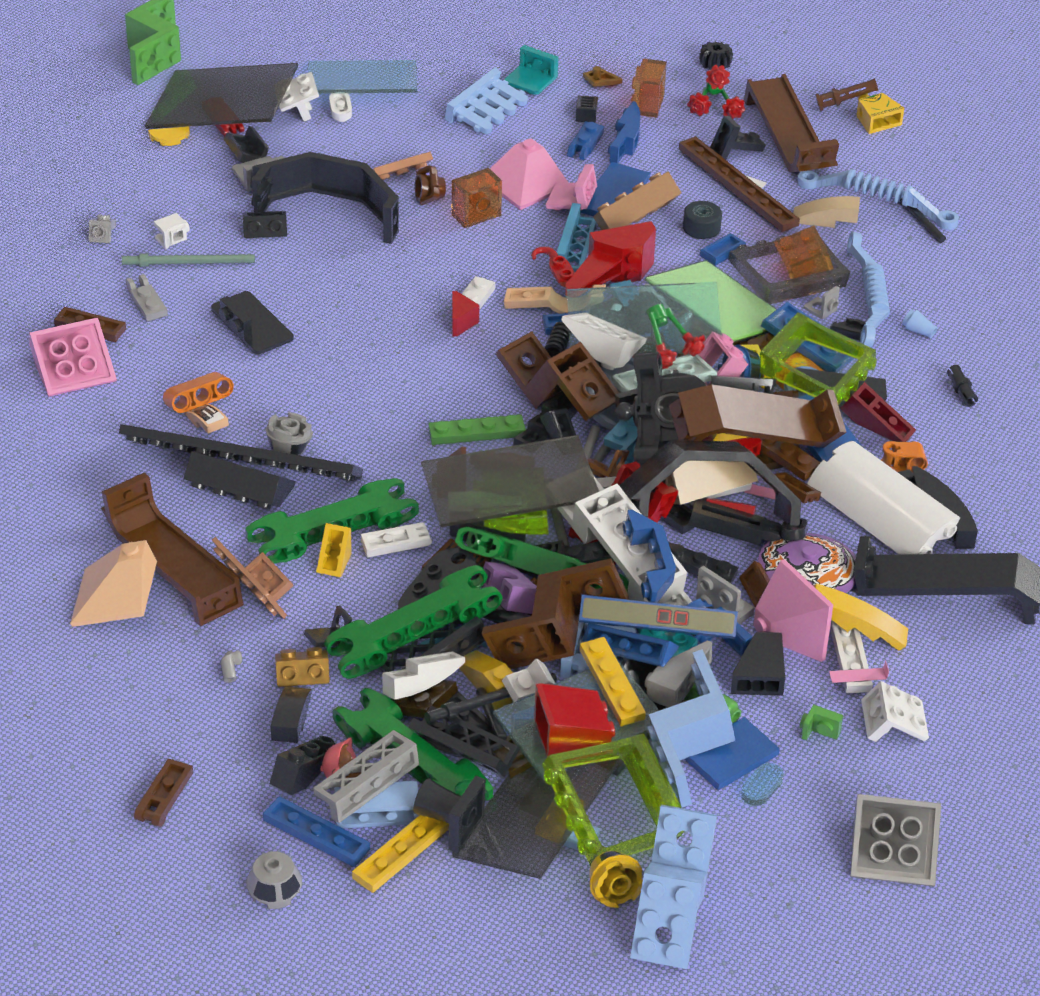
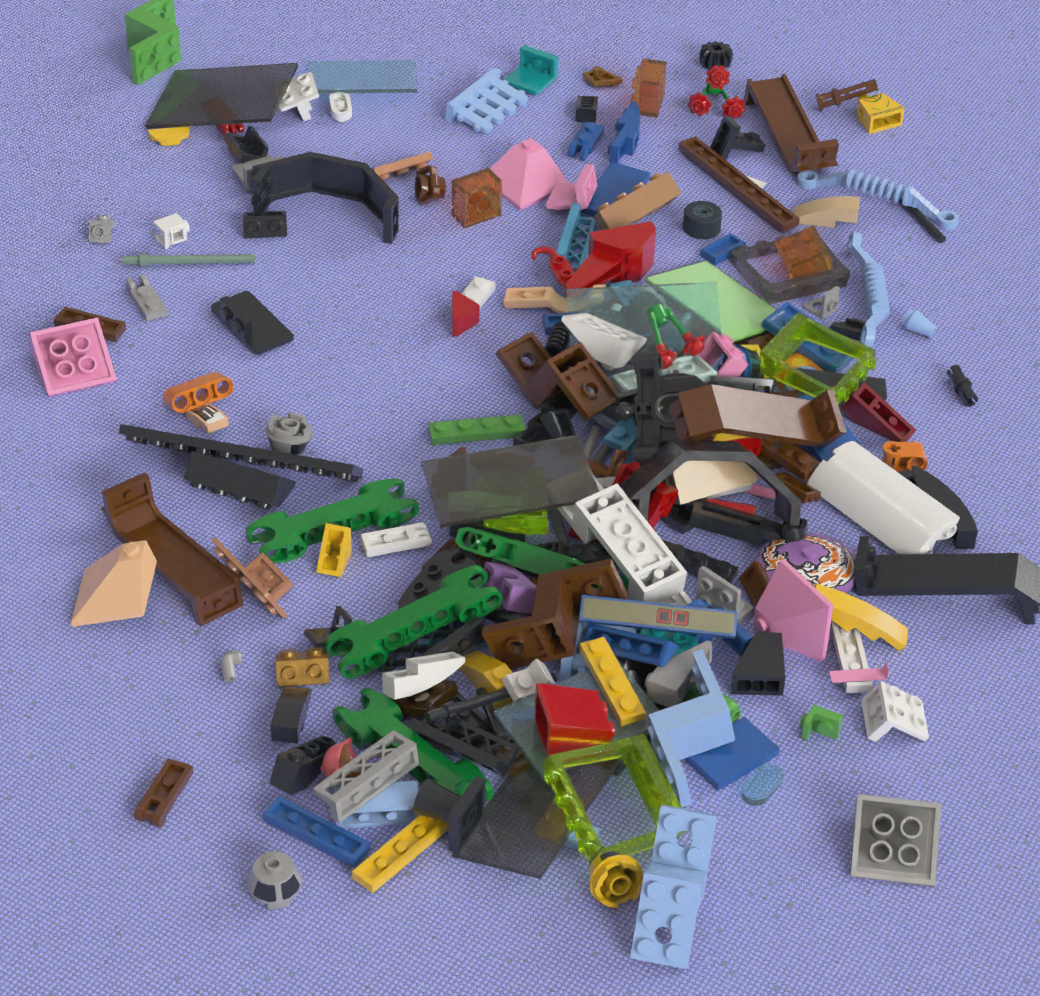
(643, 531): blue slope -> none

